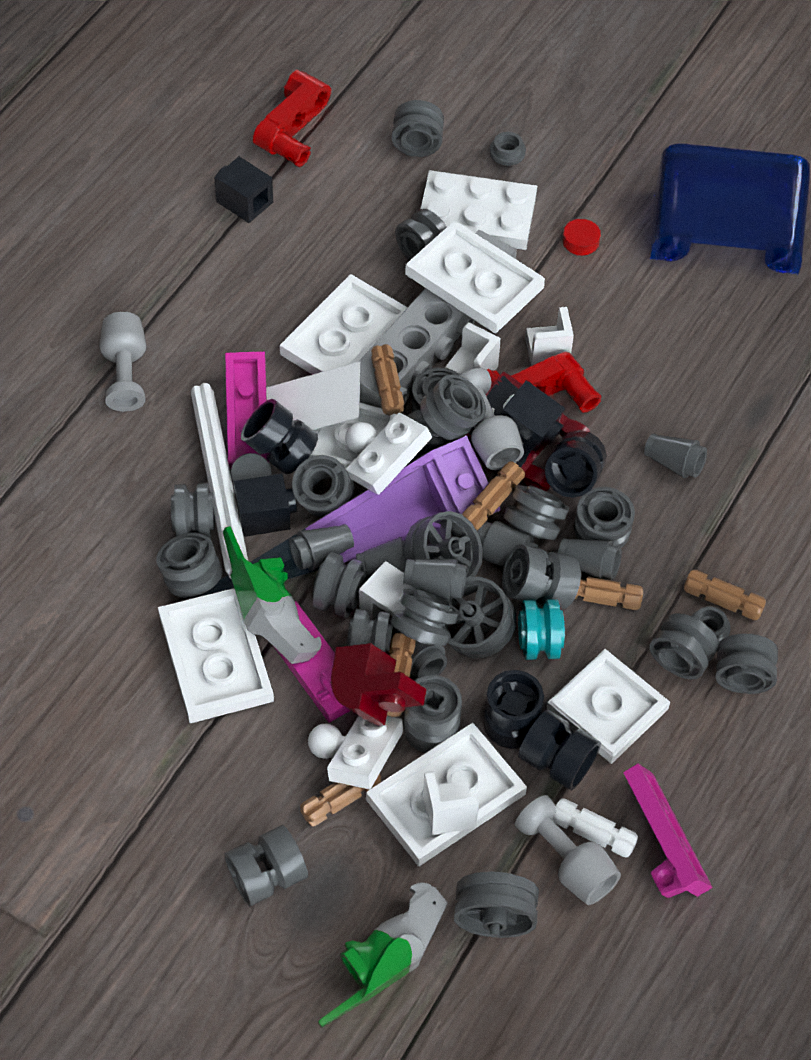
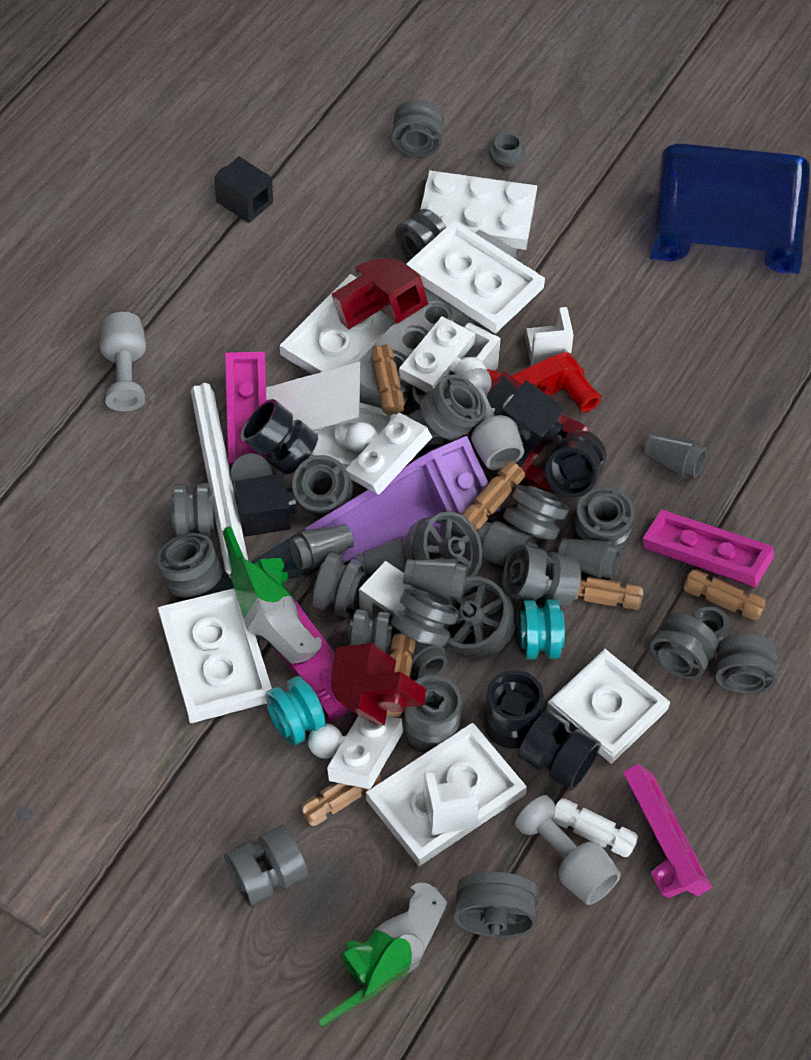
(295, 710): none -> teal wheel
(304, 101): red beam -> none
(381, 286): none -> dark red brick
(440, 355): none -> white plate
(581, 237): red tile -> none
(708, 548): none -> dark pink hinge

